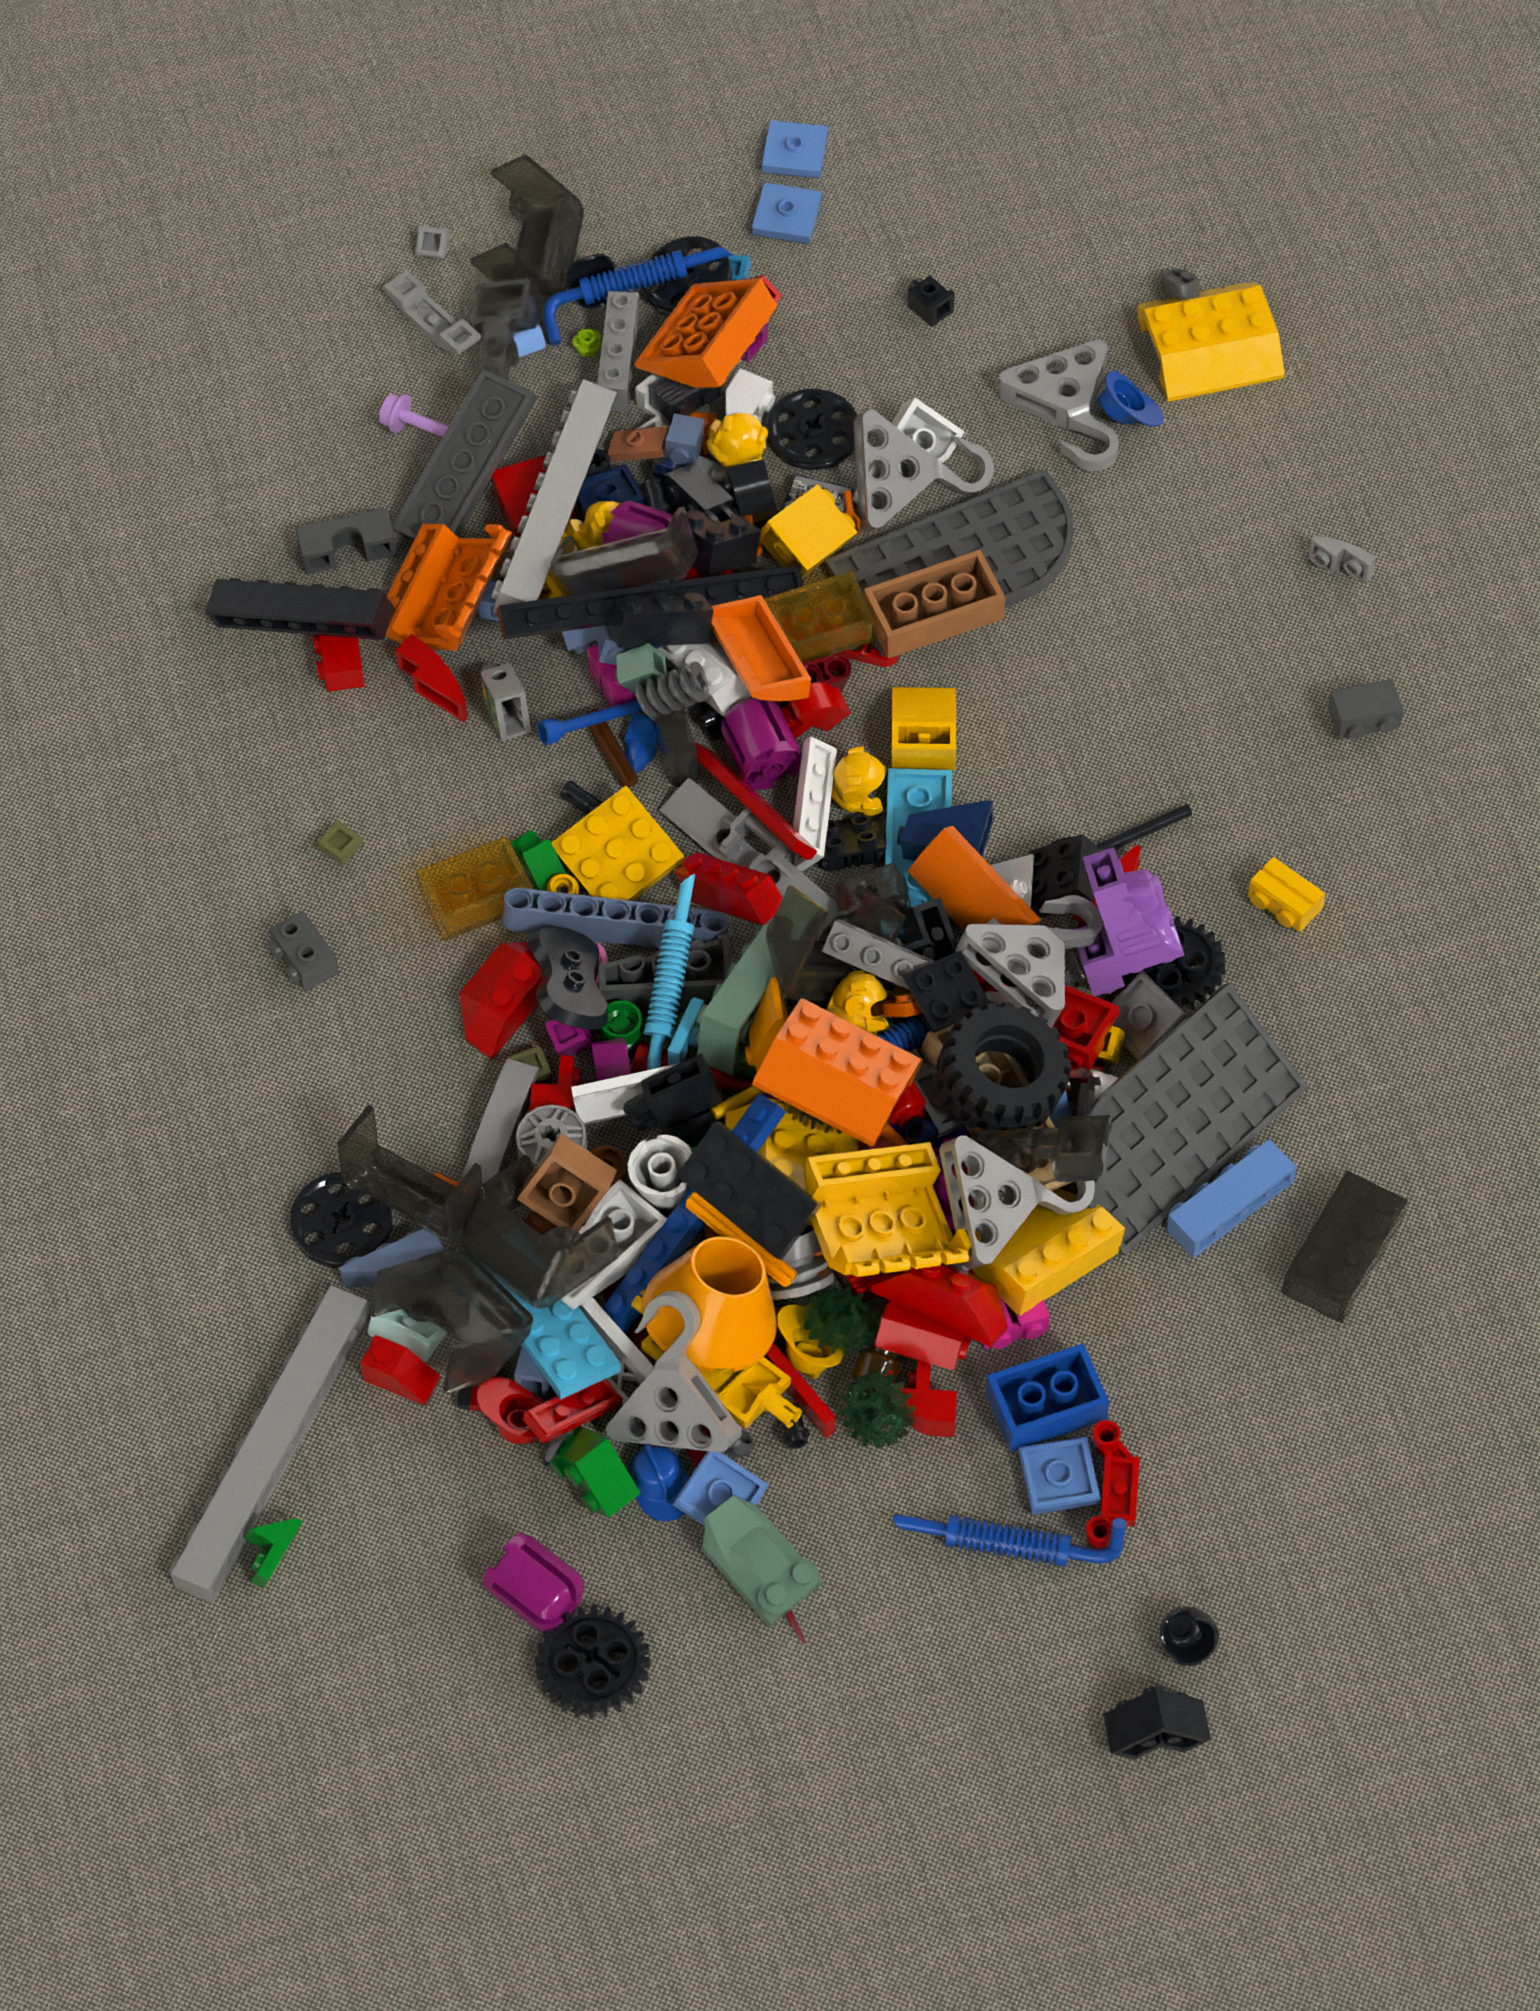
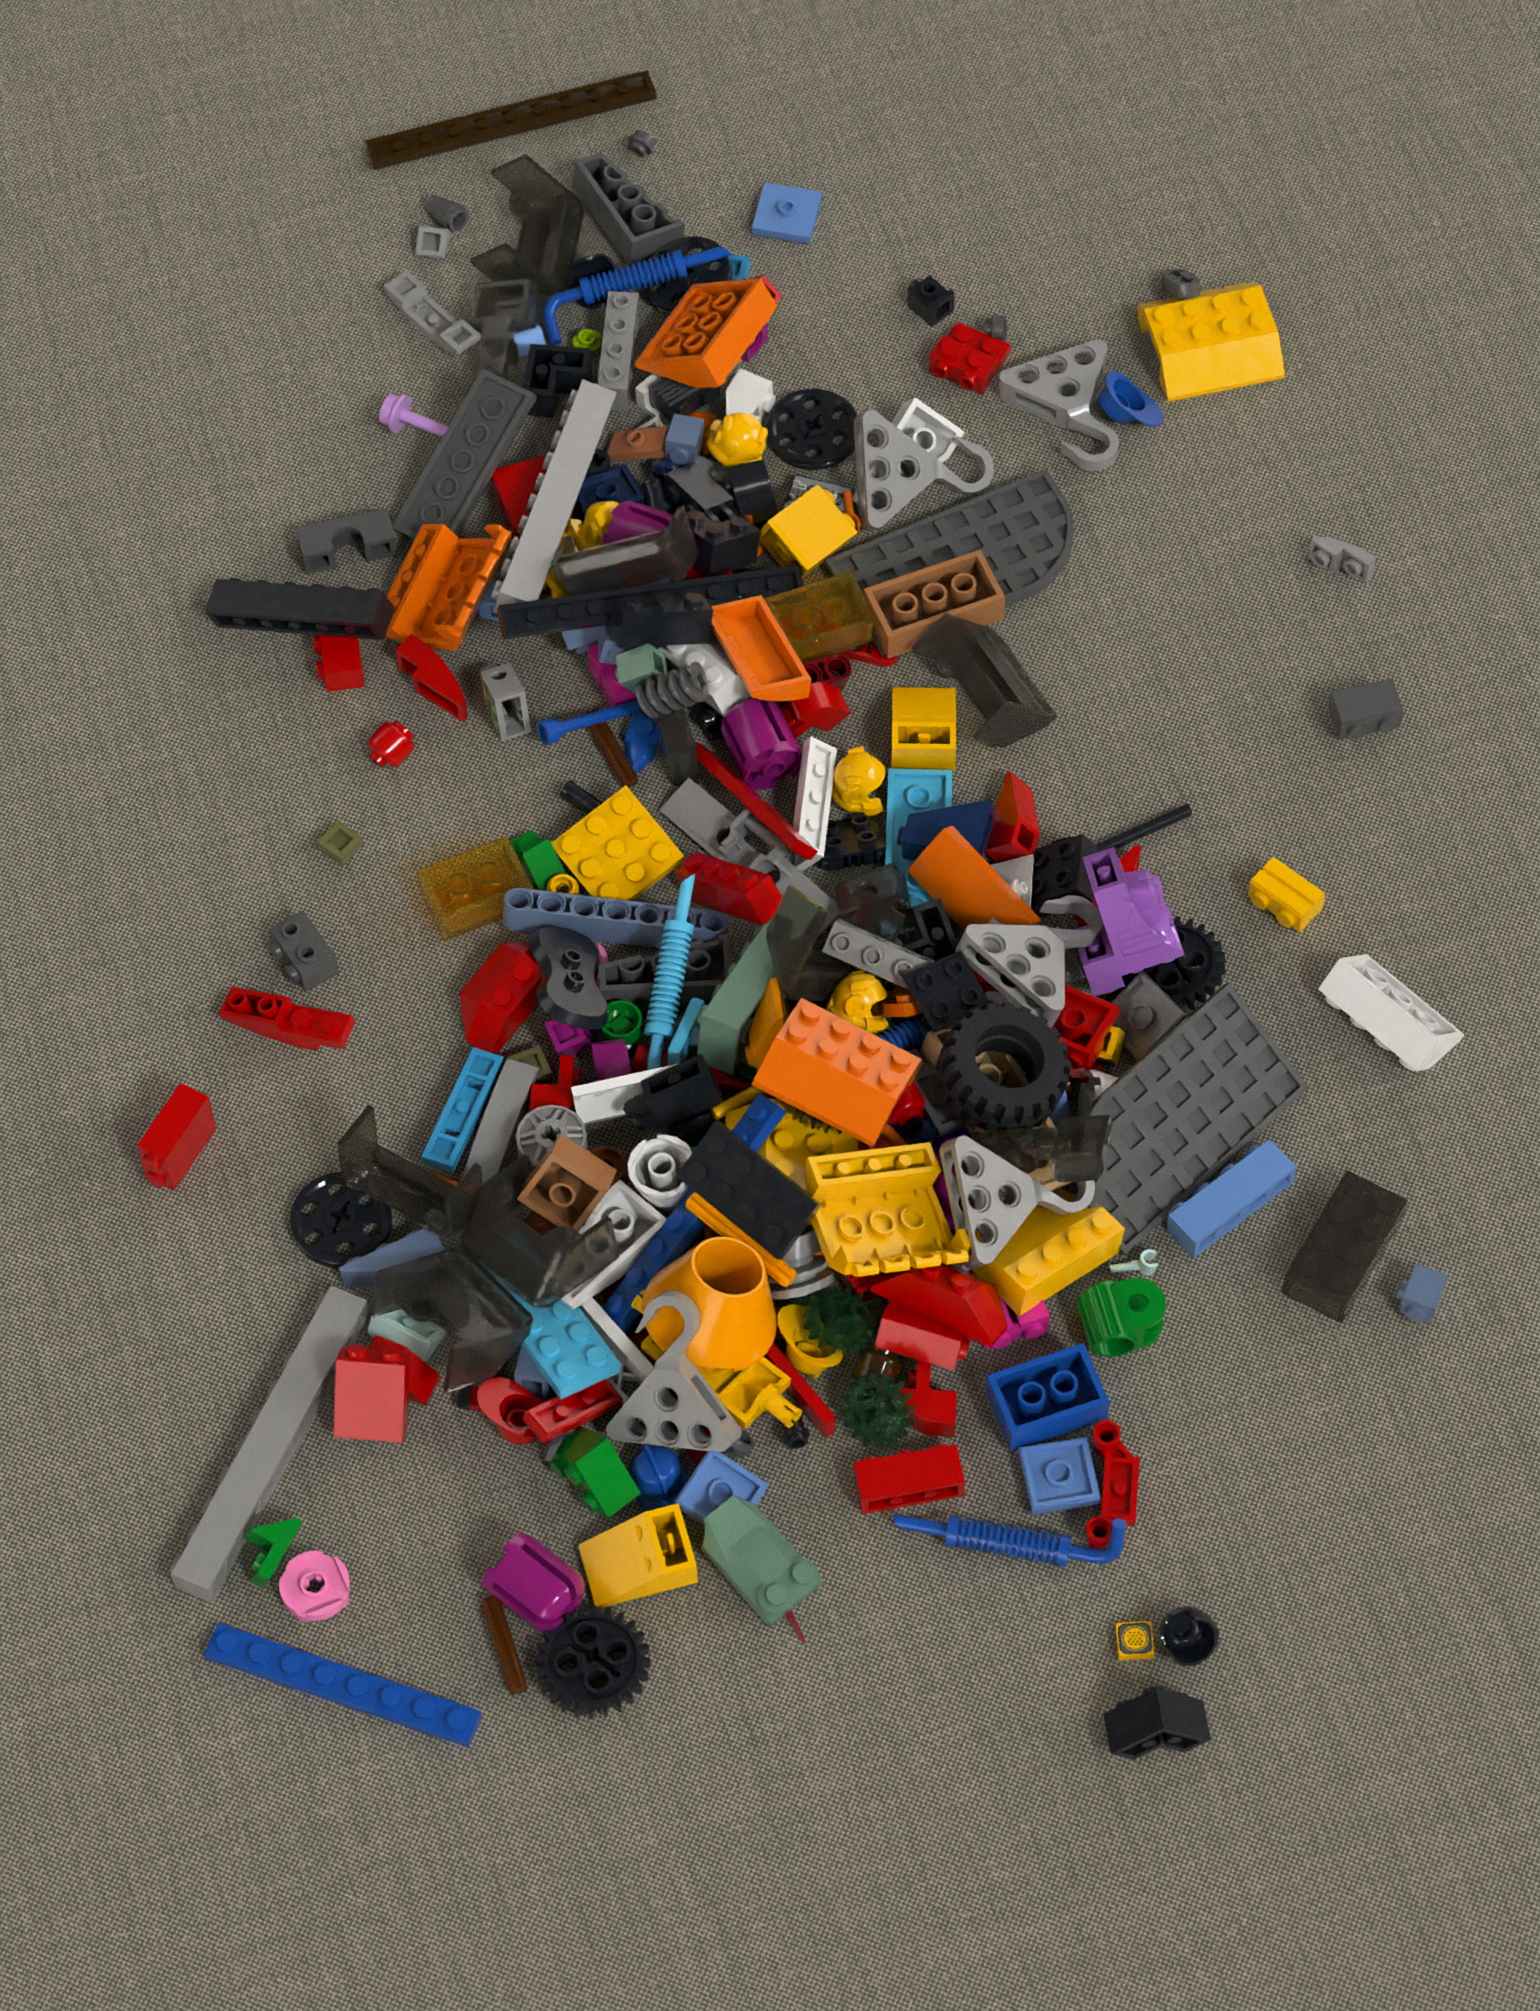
(176, 1137): none -> red brick
(283, 1021): none -> red slope
(309, 1605): none -> bright pink plate
(343, 1685): none -> blue plate
(371, 1393): none -> brick
(390, 744): none -> red head
(447, 213): none -> dark grey cone
(463, 1109): none -> dark azure hinge
(504, 1645): none -> reddish brown axle
(510, 120): none -> dark brown plate
(555, 371): none -> black brick
(623, 209): none -> dark grey wedge
(639, 1557): none -> yellow slope
(641, 143): none -> dark grey plate
(795, 149): medium blue plate -> none
(909, 1478): none -> red brick
(968, 357): none -> red plate
(990, 677): none -> clear smoke windscreen
(997, 327): none -> dark grey plate
(1015, 822): none -> red slope
(1117, 1319): none -> green piece
(1134, 1640): none -> tile
(1140, 1265): none -> light aqua hand
(1389, 1012): none -> white slope
(1421, 1294): none -> sand blue brick

